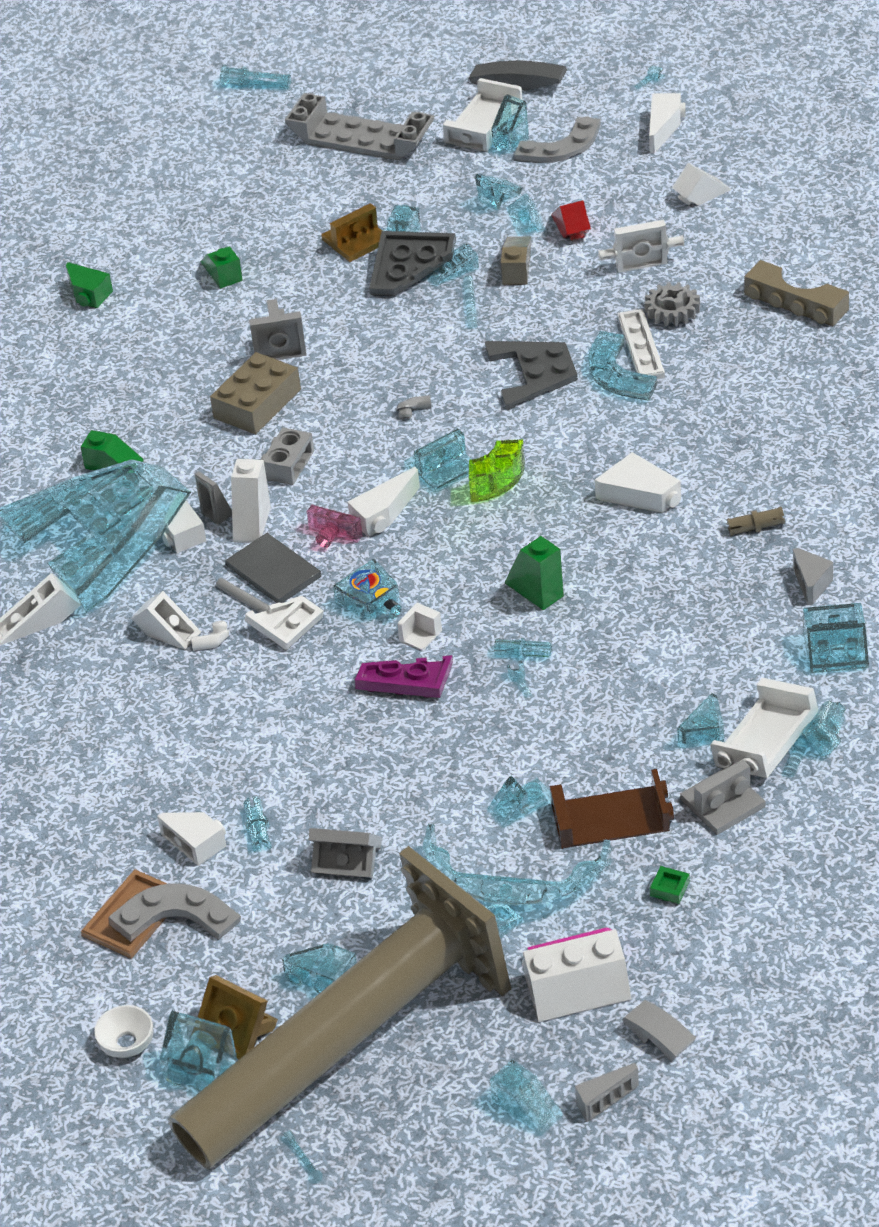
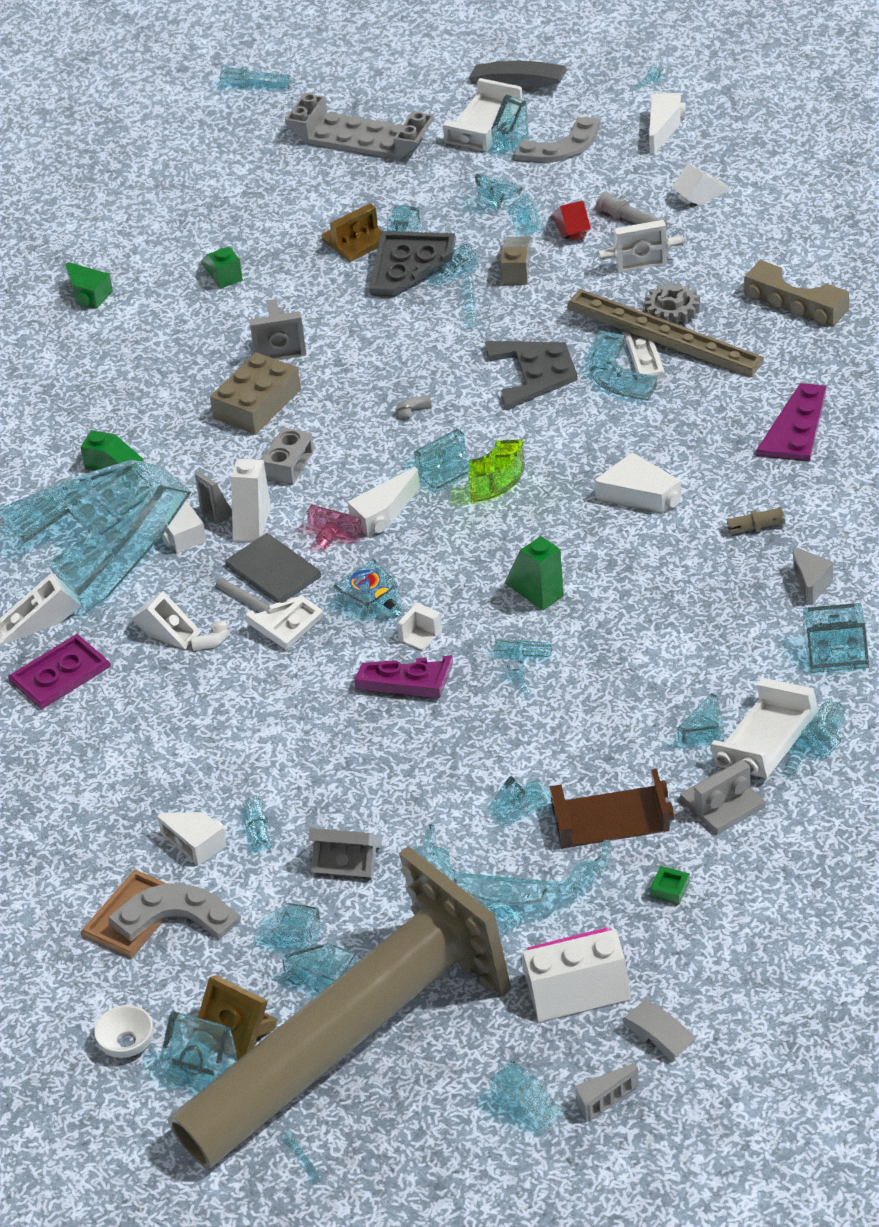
(59, 671): none -> magenta tile
(290, 927): none -> clear light blue slope
(621, 209): none -> light grey pin
(665, 333): none -> dark tan tile
(796, 426): none -> magenta wing

